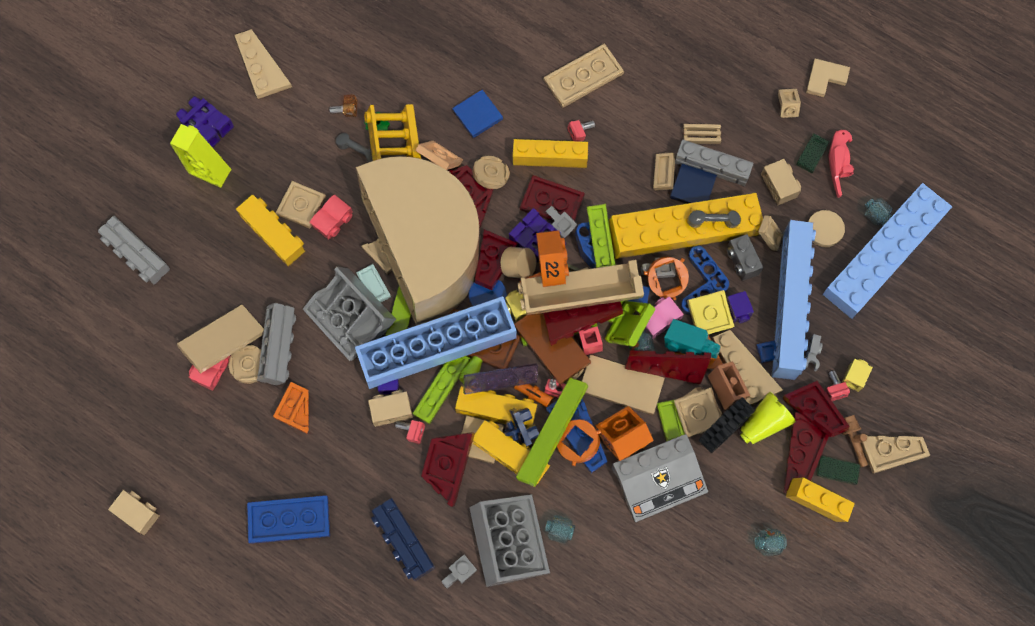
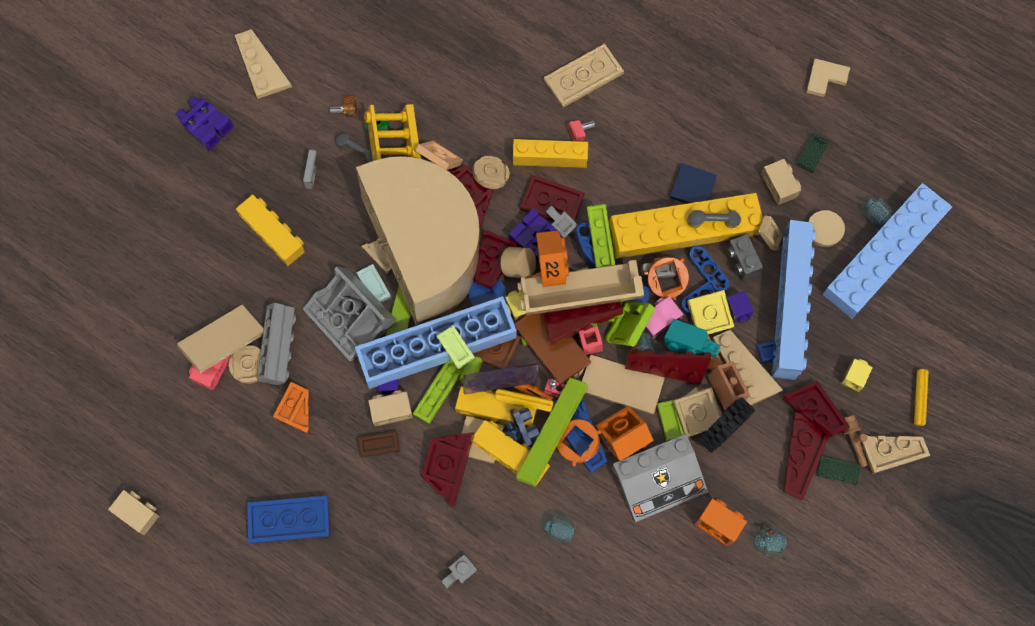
(134, 250): light grey brick -> none
(199, 156): neon yellow wedge -> none
(300, 204): tan tile -> none
(310, 171): none -> light grey tile
(331, 217): coral brick -> none
(378, 444): none -> reddish brown tile
(403, 540): dark blue brick -> none
(415, 430): coral piece -> none
(455, 347): none -> yellowish green tile
(477, 113): blue tile -> none
(509, 539): light grey slope -> none
(524, 400): none -> yellow axle
(664, 171): tan tile -> none
(702, 130): tan tile -> none
(715, 162): light grey brick -> none
(721, 522): none -> orange brick
(766, 420): neon yellow cone -> none
(789, 102): tan bracket -> none
(813, 349): light grey plate -> none
(820, 500): yellow brick -> none
(838, 390): coral piece -> none
(840, 159): coral animal -> none
(921, 397): none -> yellow axle

